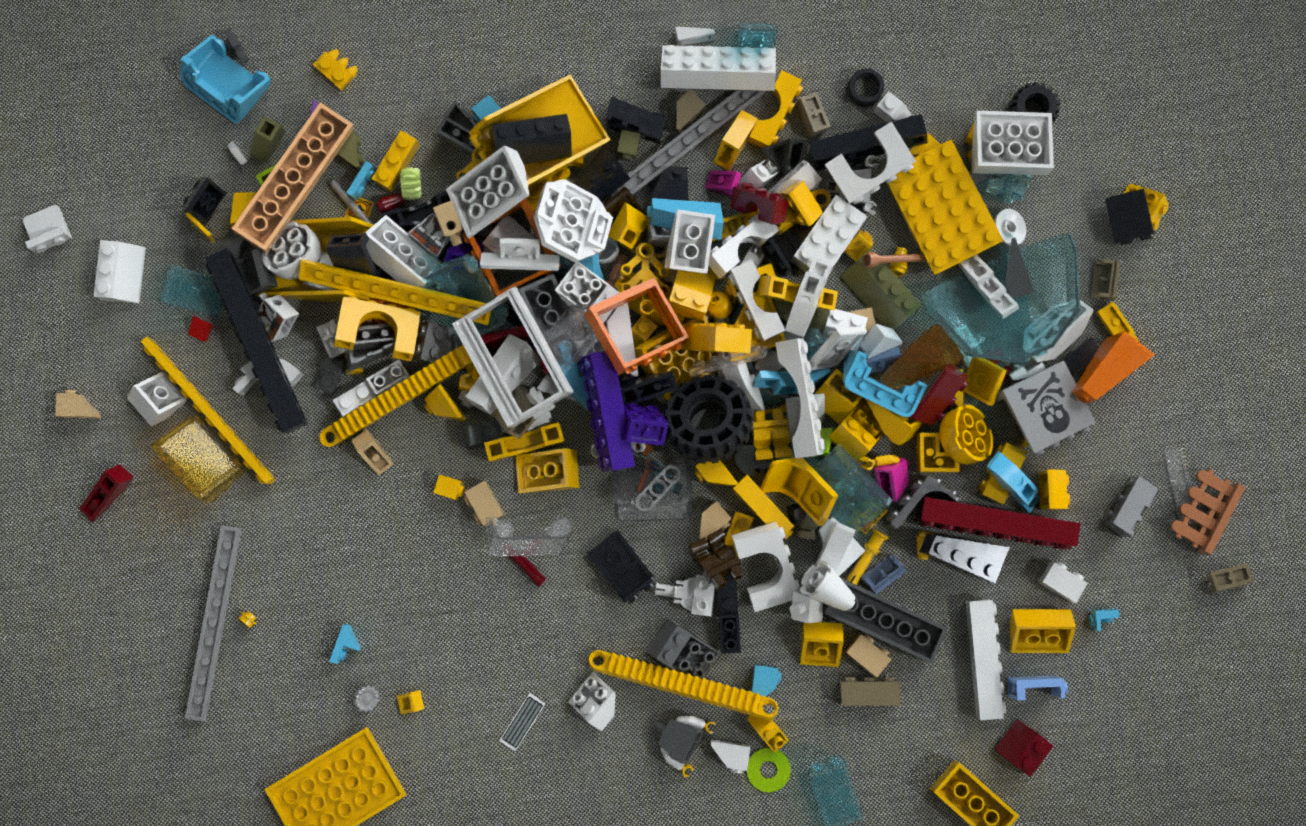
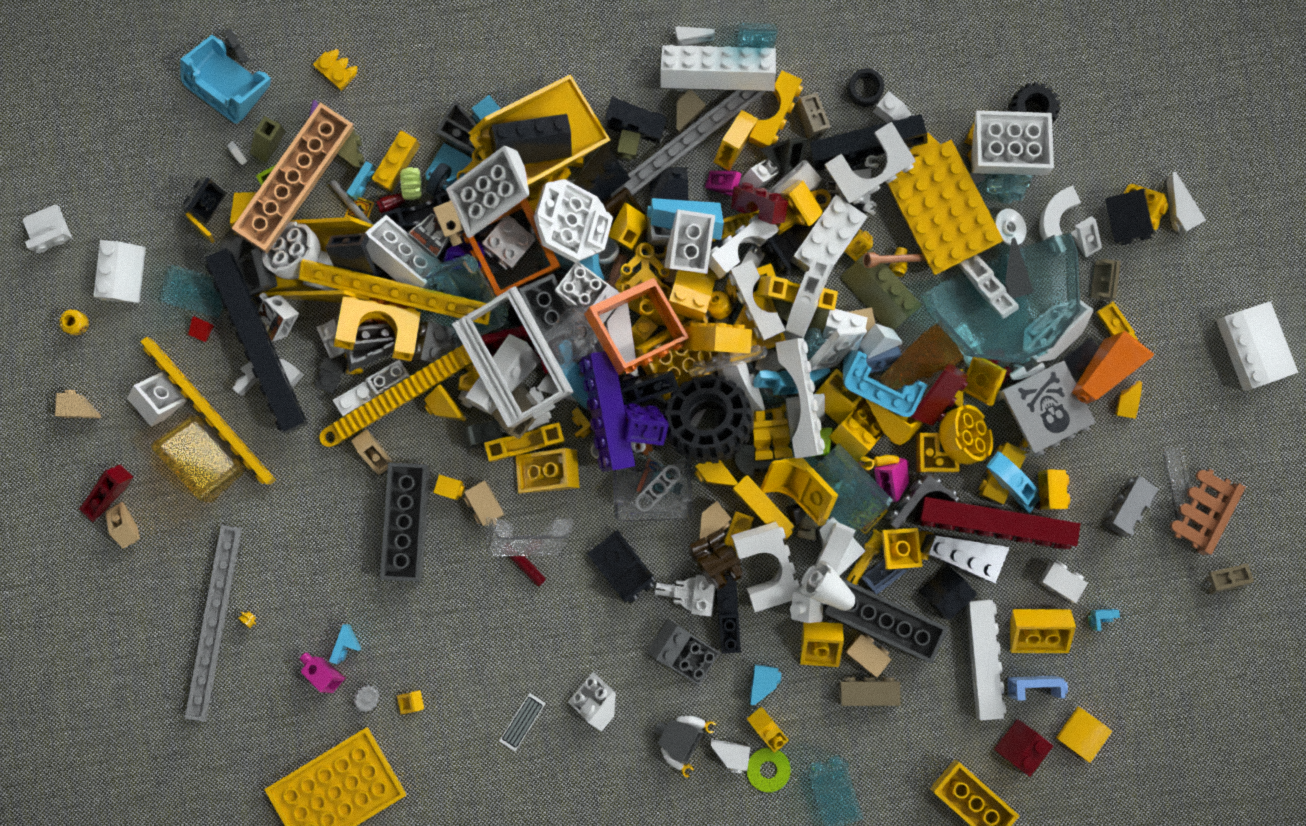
(74, 322): none -> yellow head
(121, 525): none -> tan slope
(321, 673): none -> dark pink torso
(405, 522): none -> dark grey brick
(444, 169): none -> medium azure plate
(521, 255): white bracket -> none
(580, 420): none -> yellow bracket
(683, 684): yellow gear -> none
(902, 548): none -> yellow slope
(948, 592): none -> black slope
(1052, 212): none -> white arch
(1084, 734): none -> yellow slope
(1087, 236): none -> white slope
(1129, 401): none -> yellow slope
(1182, 208): none -> white slope
(1257, 346): none -> white slope

